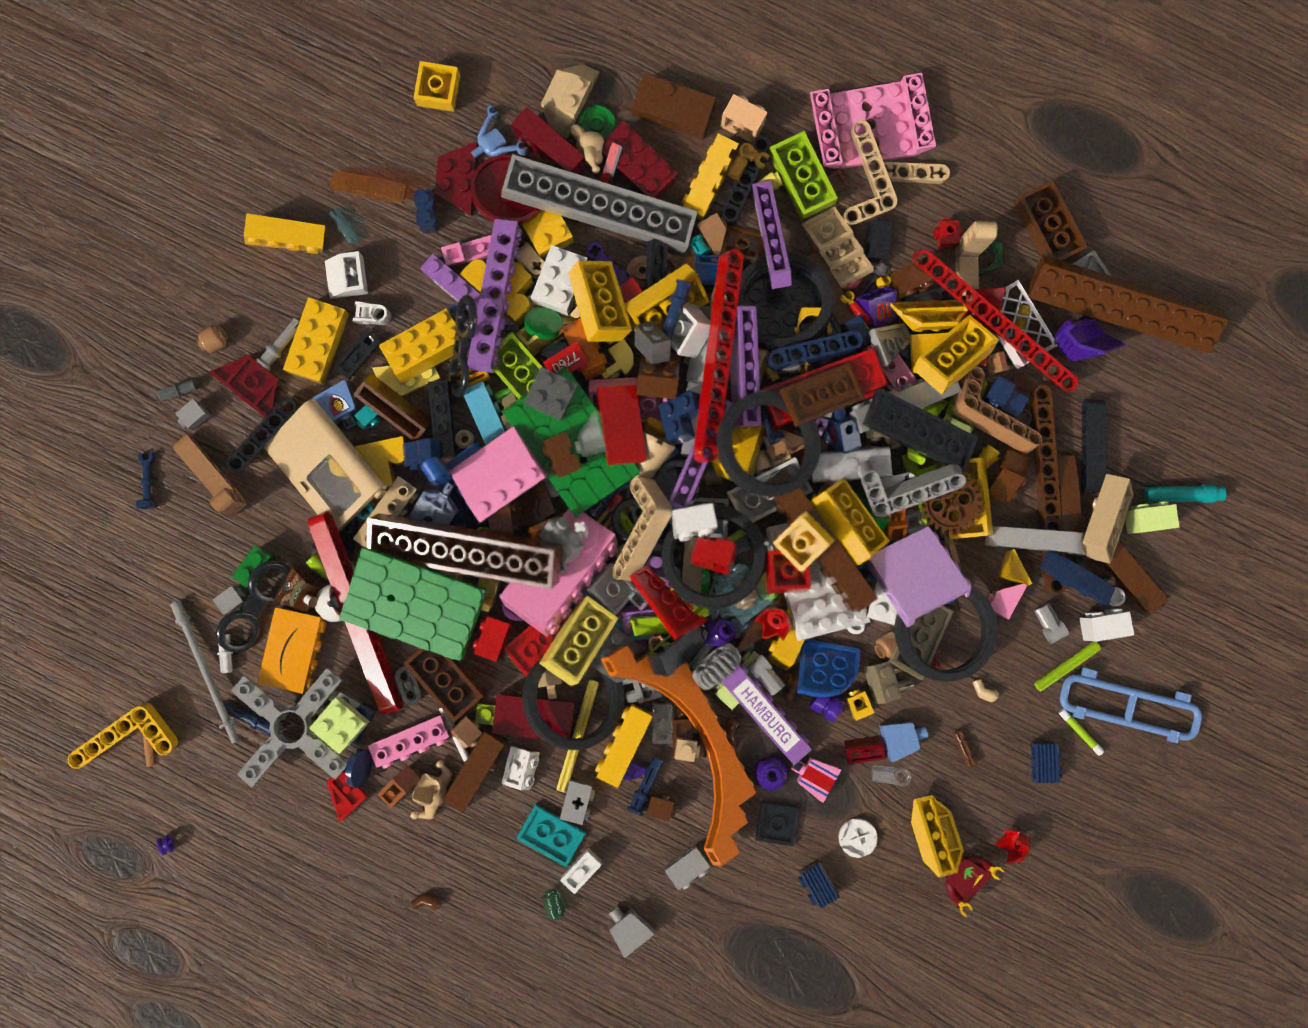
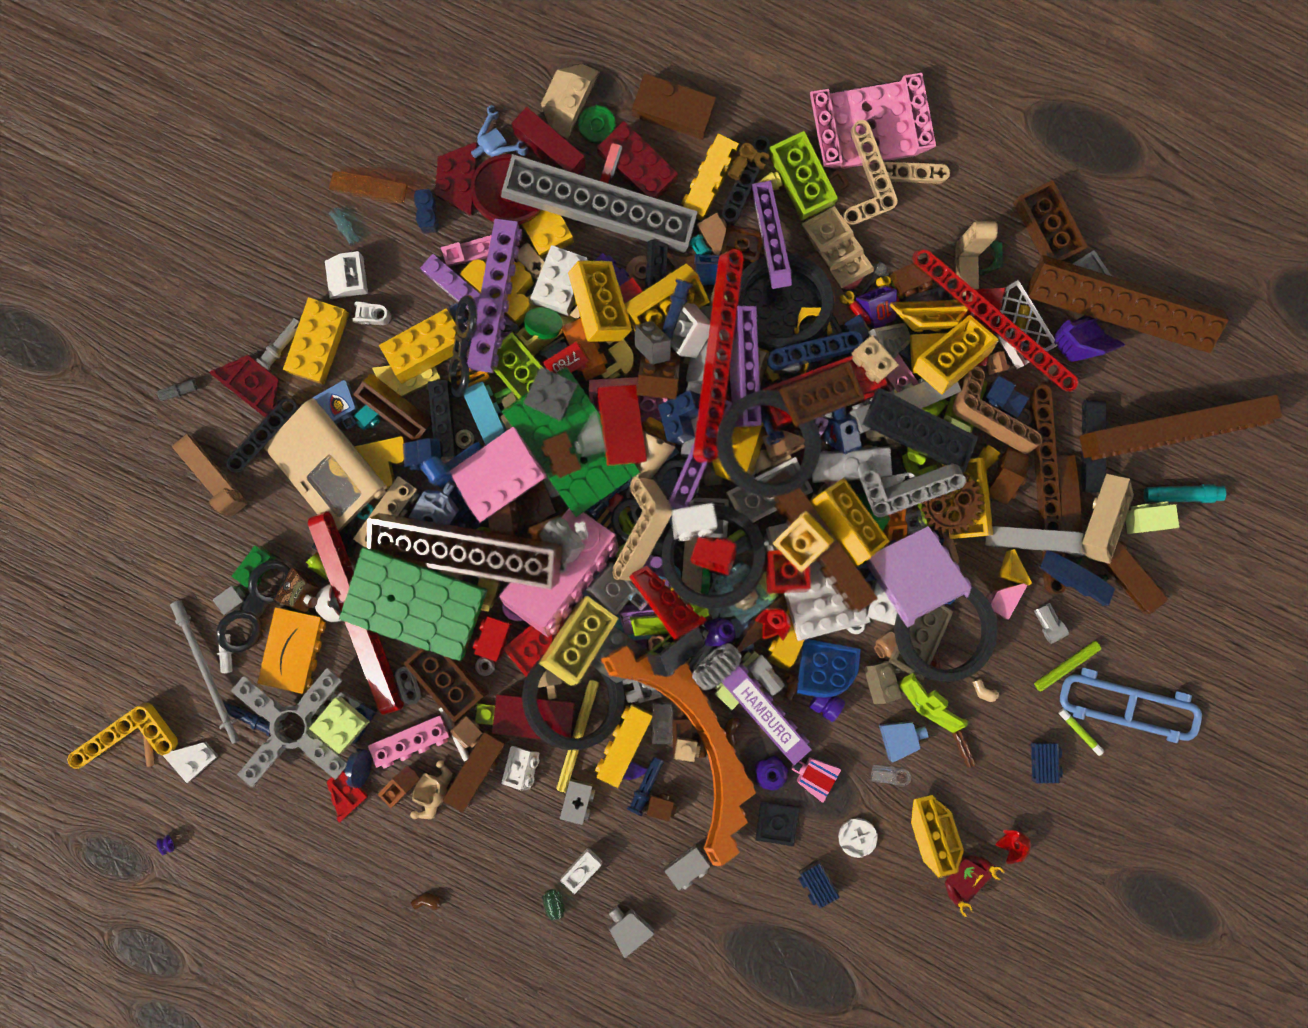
(146, 503): dark blue piece -> none
(191, 760): none -> white wing
(192, 415): light grey brick -> none
(212, 339): medium nougat head -> none
(283, 233): yellow wedge -> none
(358, 353): black plate -> none
(437, 86): yellow brick -> none
(480, 670): none -> light grey plate
(551, 835): teal tile -> none
(590, 145): tan piece -> none
(590, 249): dark purple bush -> none
(743, 118): light nougat brick -> none
(864, 709): yellow brick -> none
(865, 749): dark red slope -> none
(874, 359): none -> tan brick
(878, 240): black hinge -> none
(931, 705): none -> lime plate
(947, 233): red brick -> none
(1106, 625): white brick -> none
(1118, 597): white plate -> none
(1180, 428): none -> reddish brown brick

